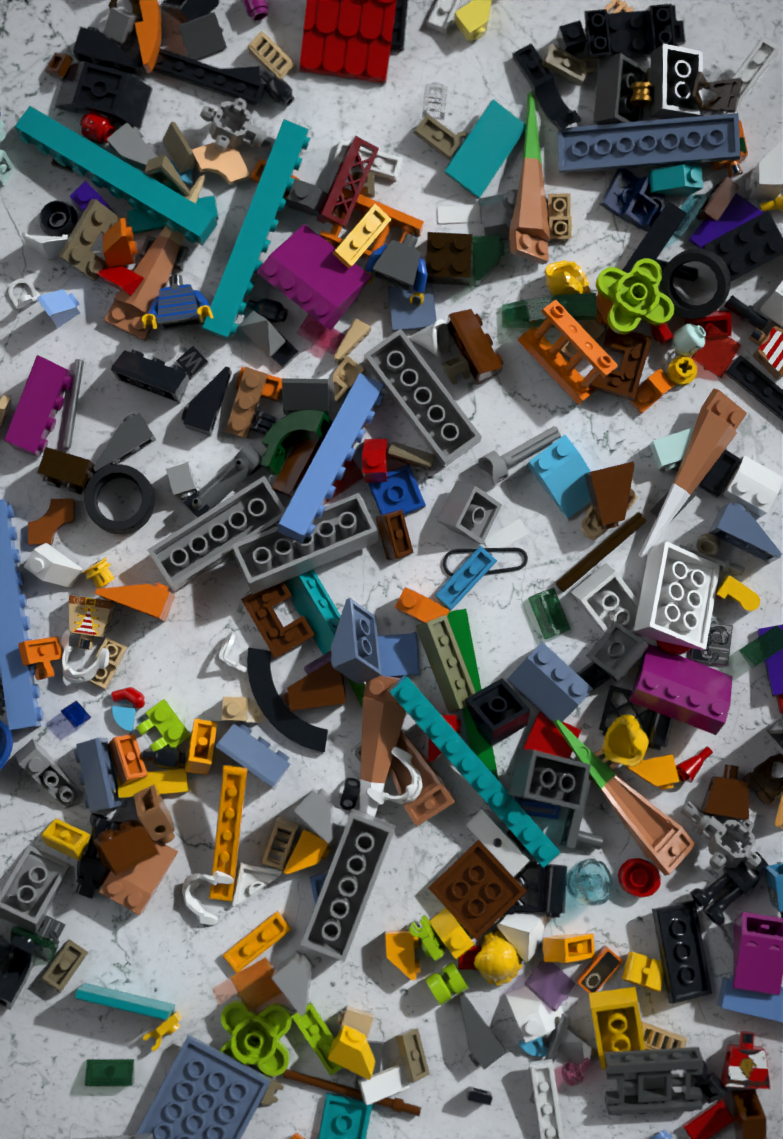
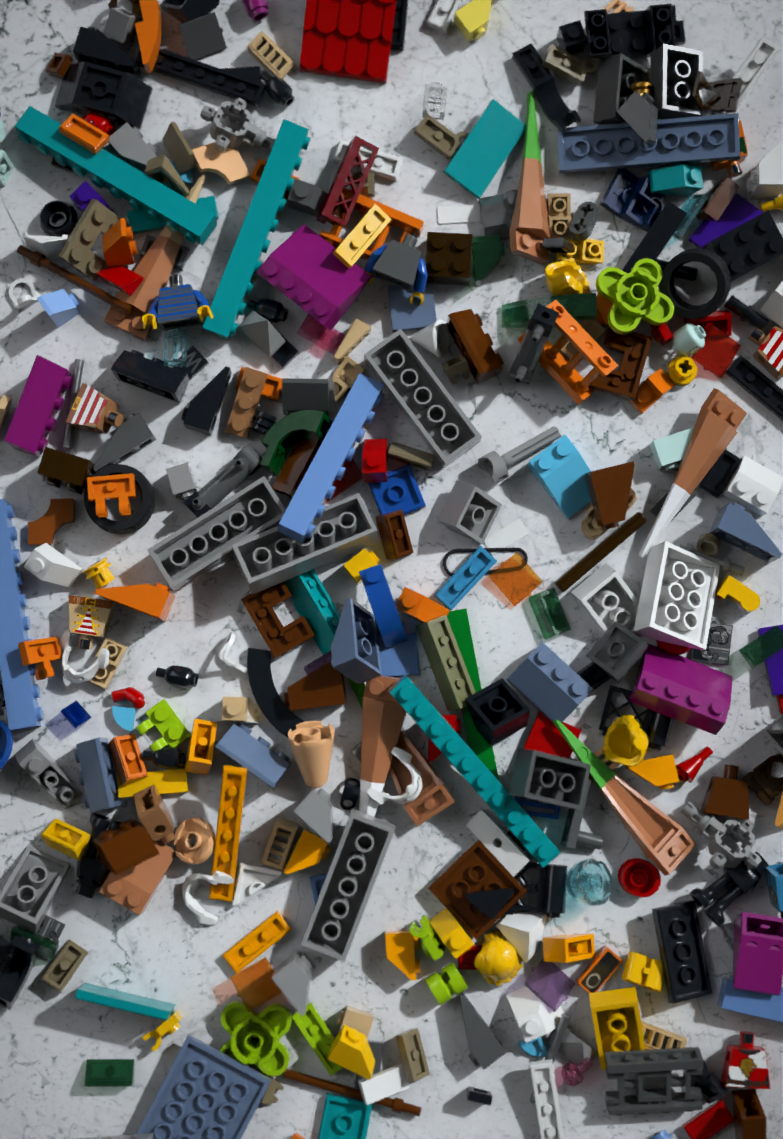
(39, 260): none -> reddish brown bar
(84, 133): none -> orange tile
(93, 411): none -> torso
(111, 488): none -> orange plate
(175, 334): none -> clear light blue tile
(178, 676): none -> black plant
(204, 845): none -> light nougat tile
(313, 750): none -> light nougat cone
(360, 562): none -> yellow brick
(383, 606): none -> blue arch
(490, 901): none -> black slope
(515, 579): none -> clear orange piece
(533, 344): none -> dark grey piece
(558, 245): none -> black tile
(584, 252): none -> yellow slope
(587, 222): none -> dark grey beam
(641, 115): none -> dark grey slope

